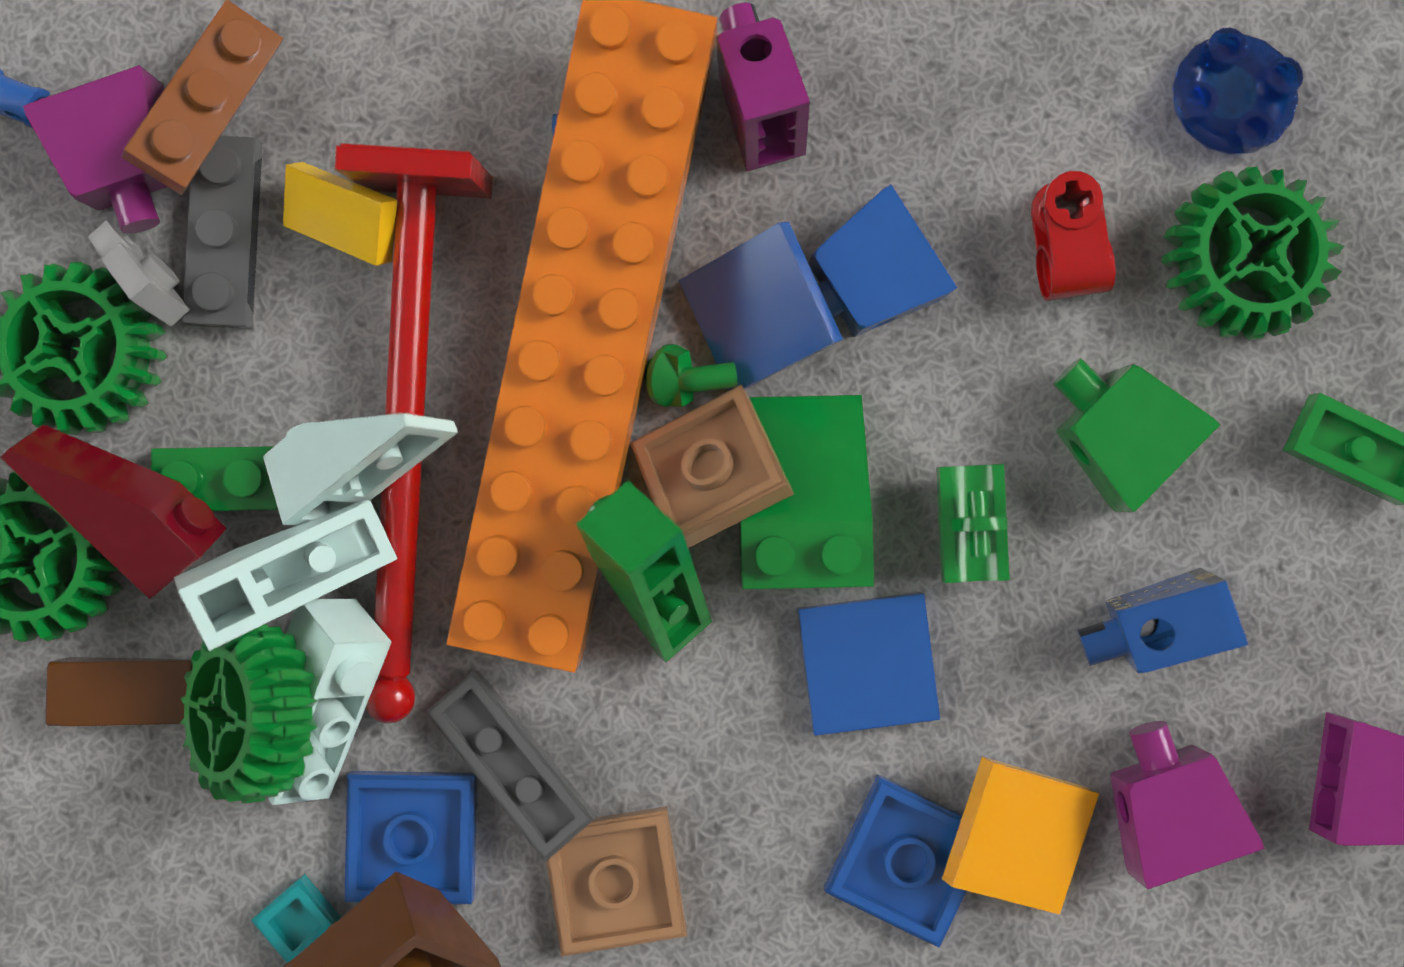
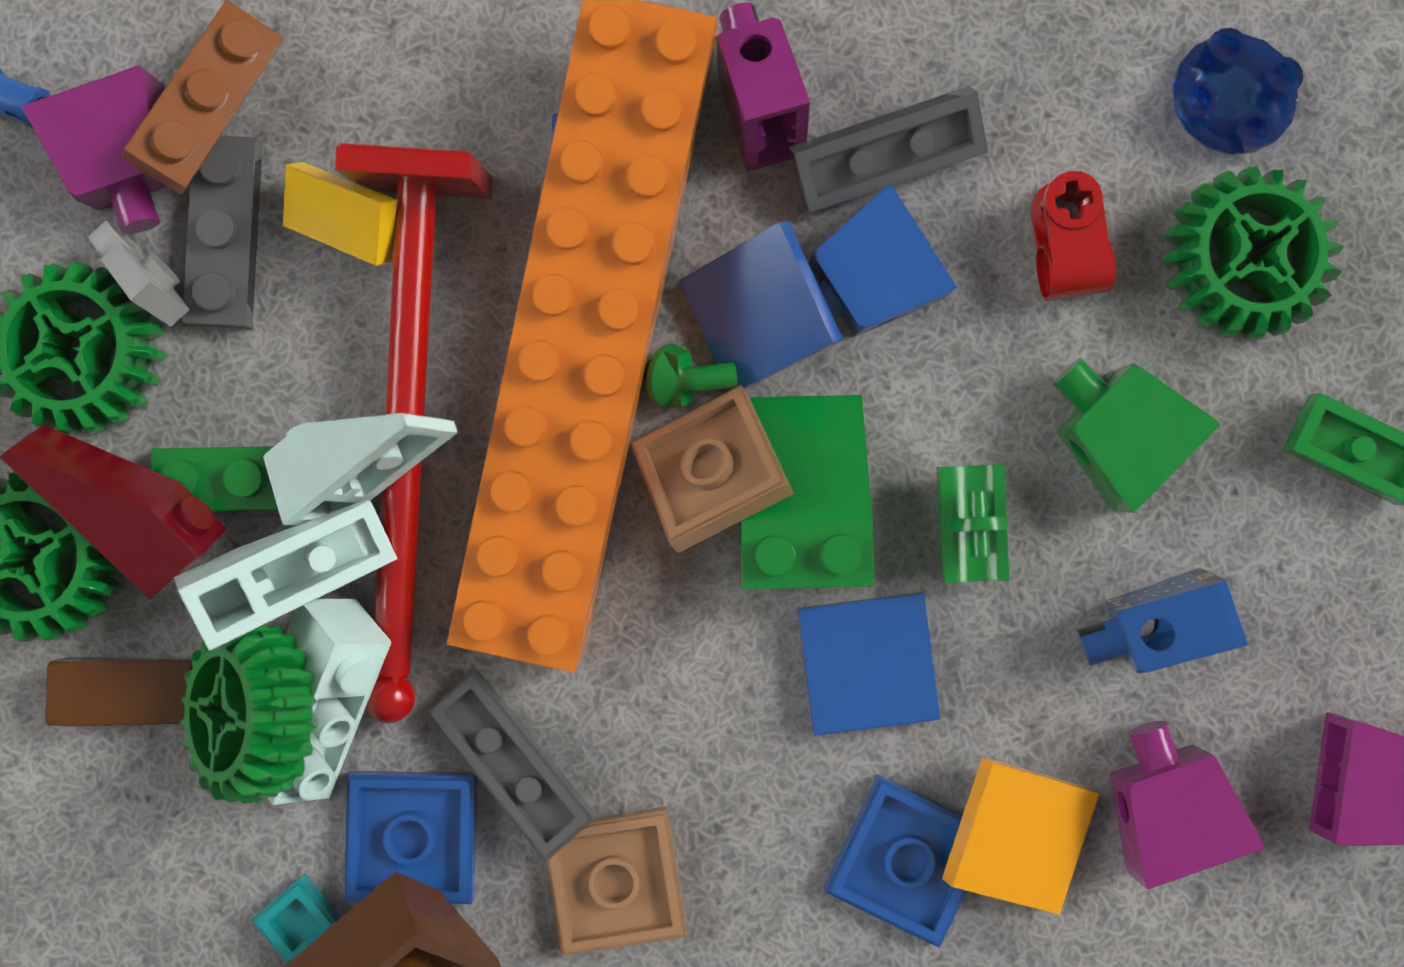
(647, 567): green slope -> none
(889, 149): none -> dark grey plate

